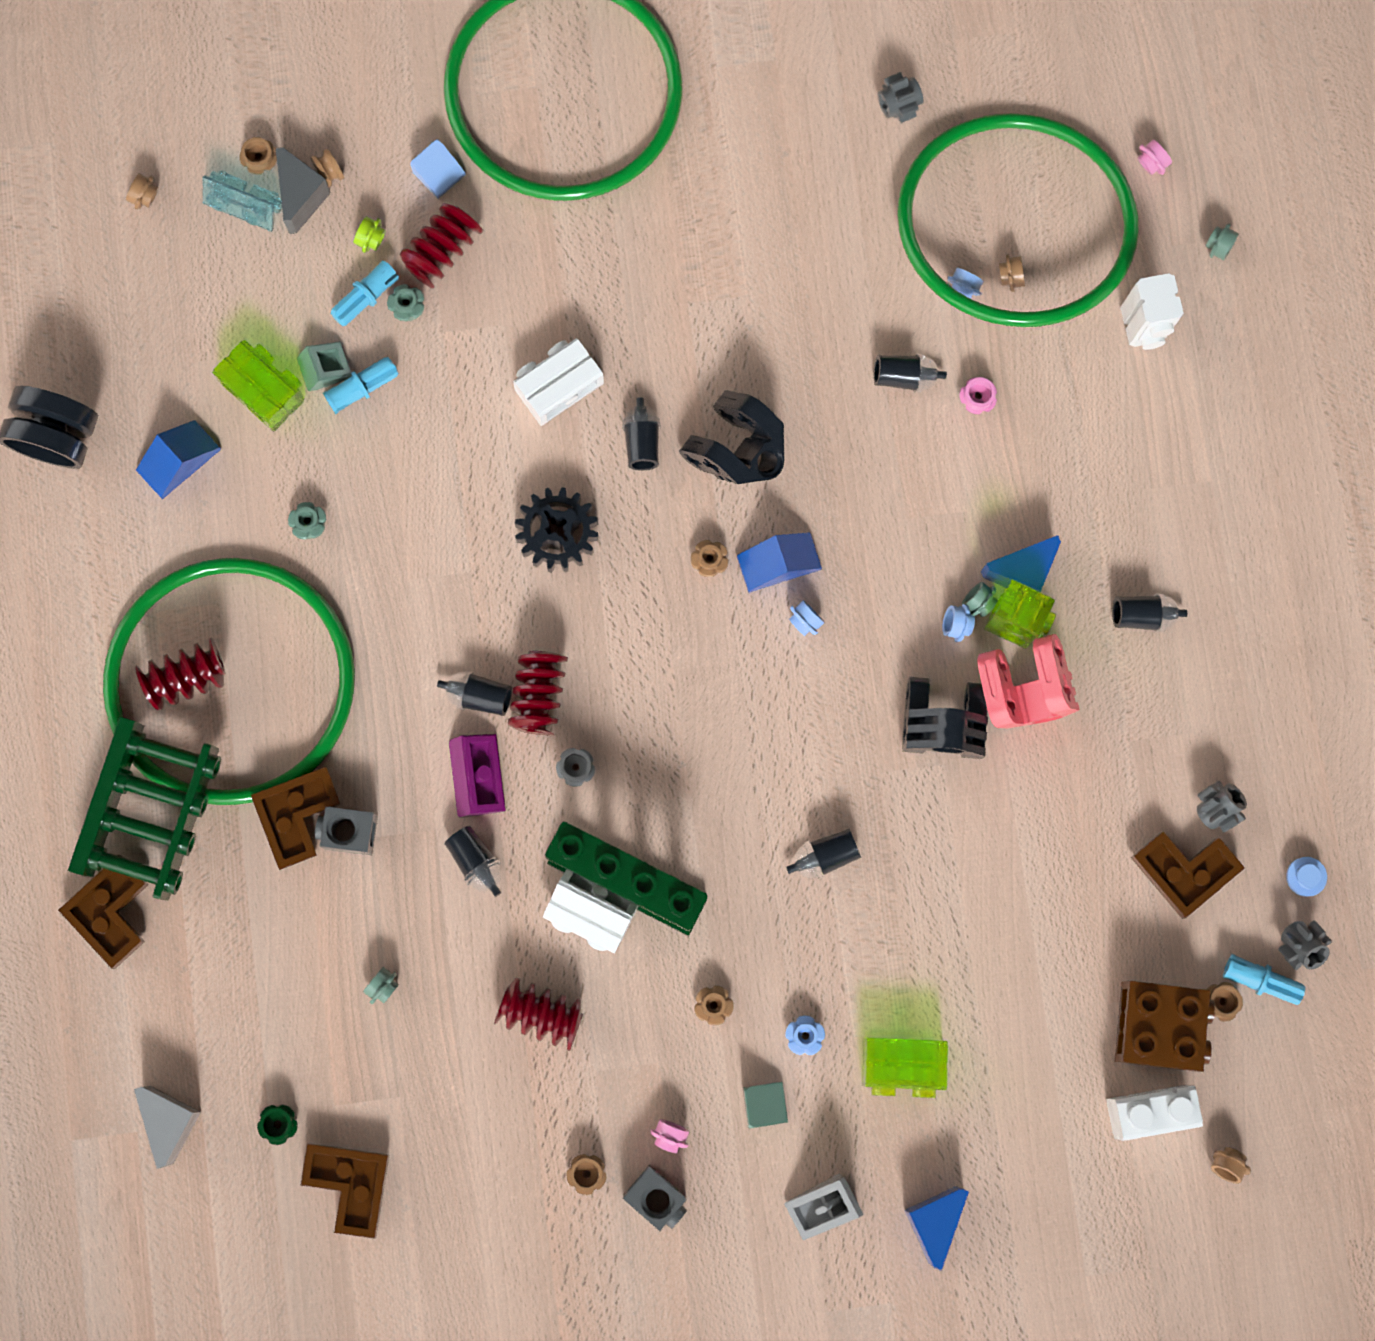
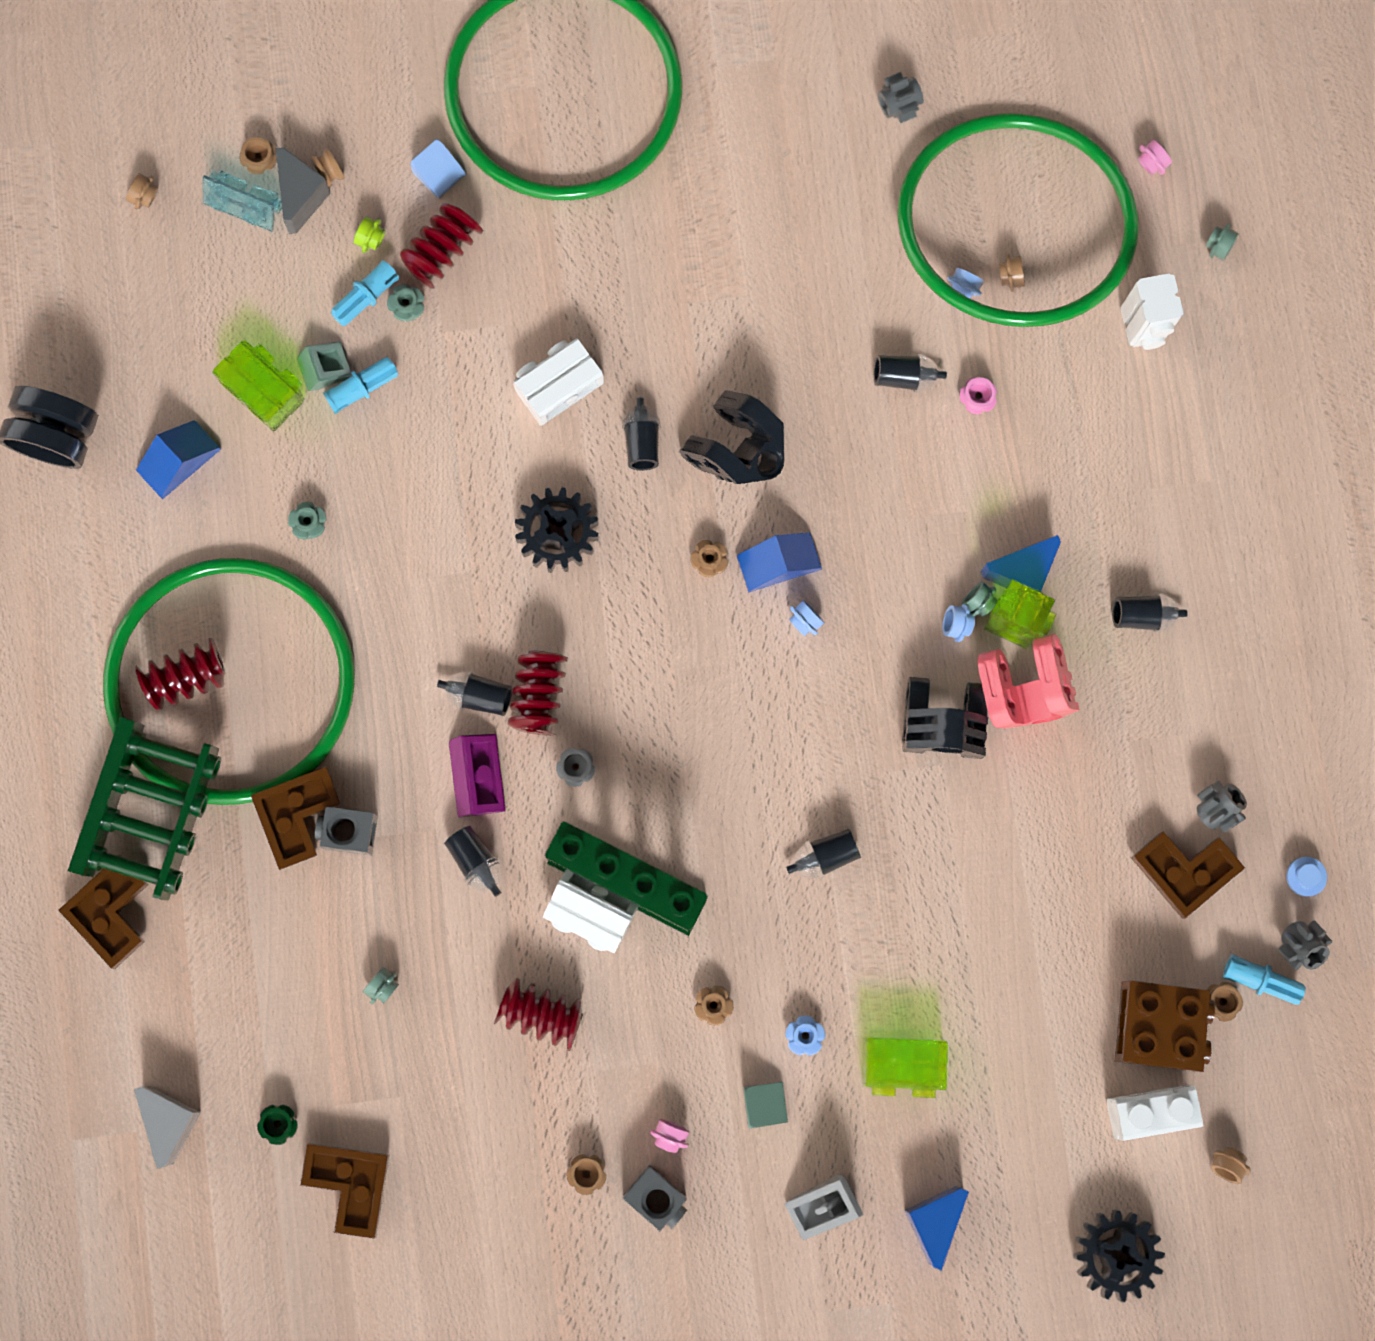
(1113, 1270): none -> black gear

